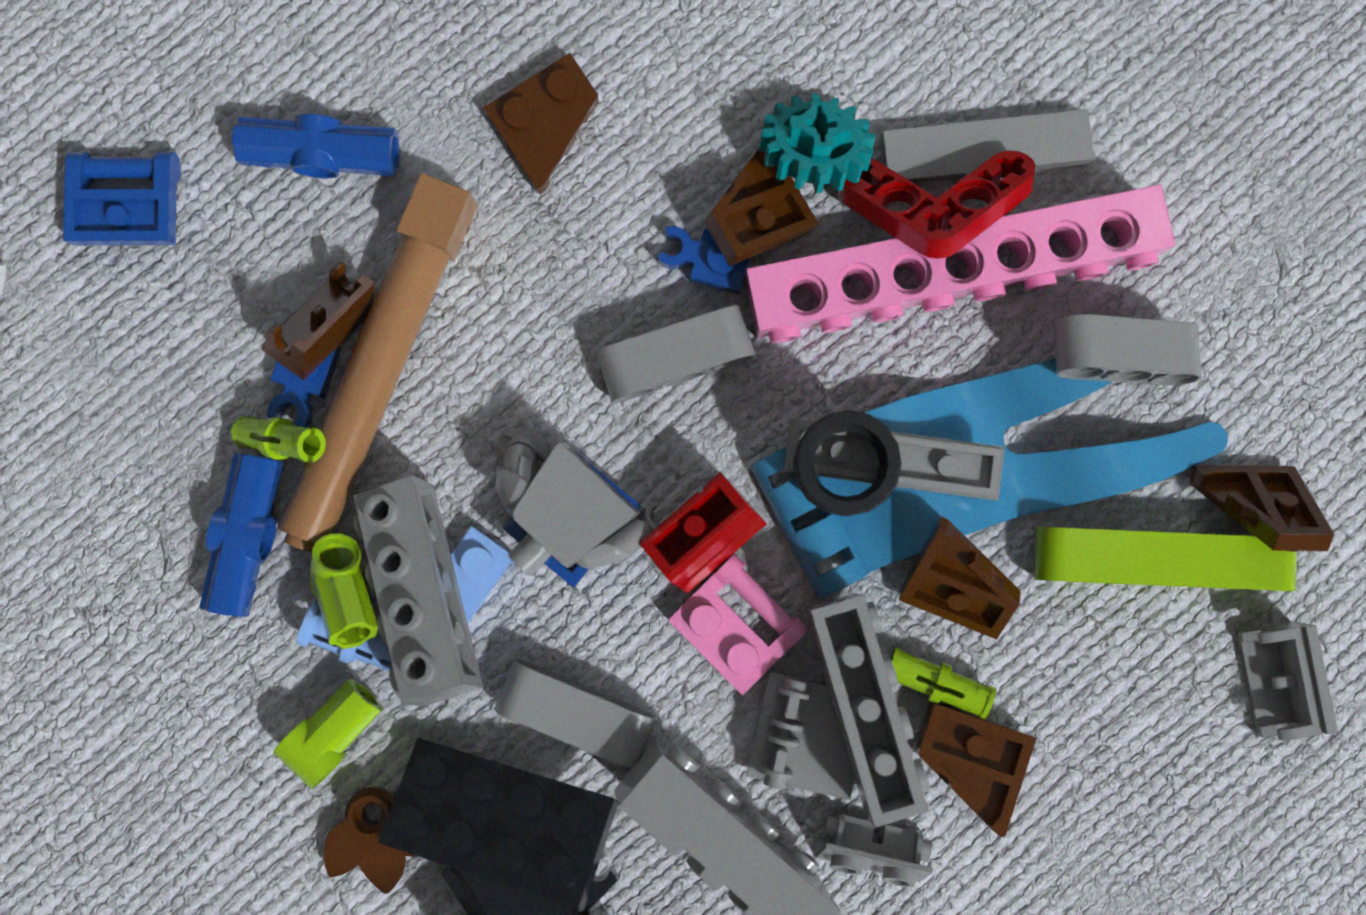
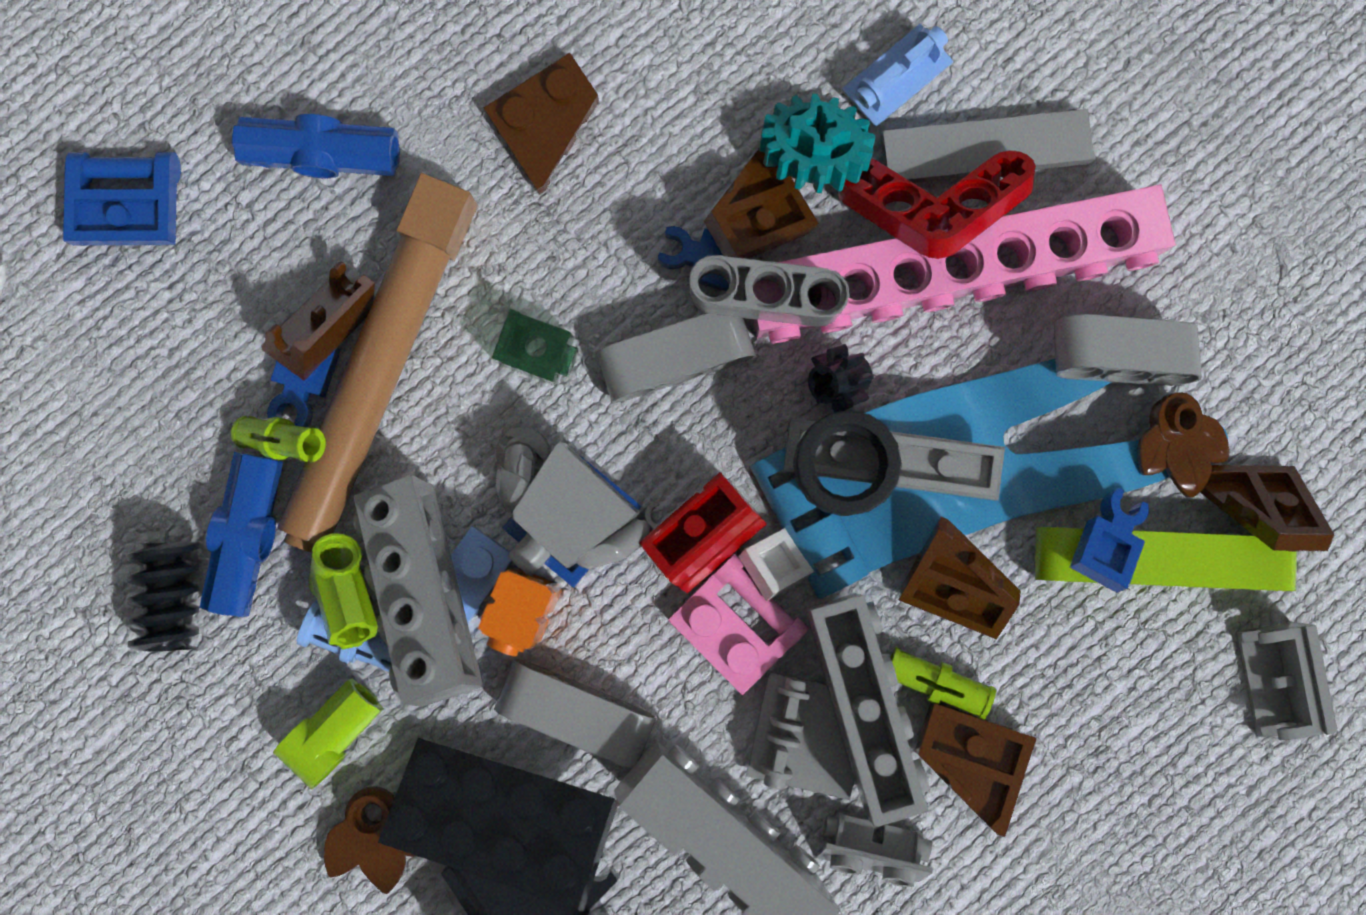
(163, 596): none -> black piece
(513, 344): none -> clear green brick
(519, 611): none -> orange brick
(775, 564): none -> white plate
(792, 279): none -> light grey beam
(840, 378): none -> black gear
(899, 73): none -> light blue hinge
(1108, 547): none -> blue plate
(1184, 446): none -> reddish brown plate

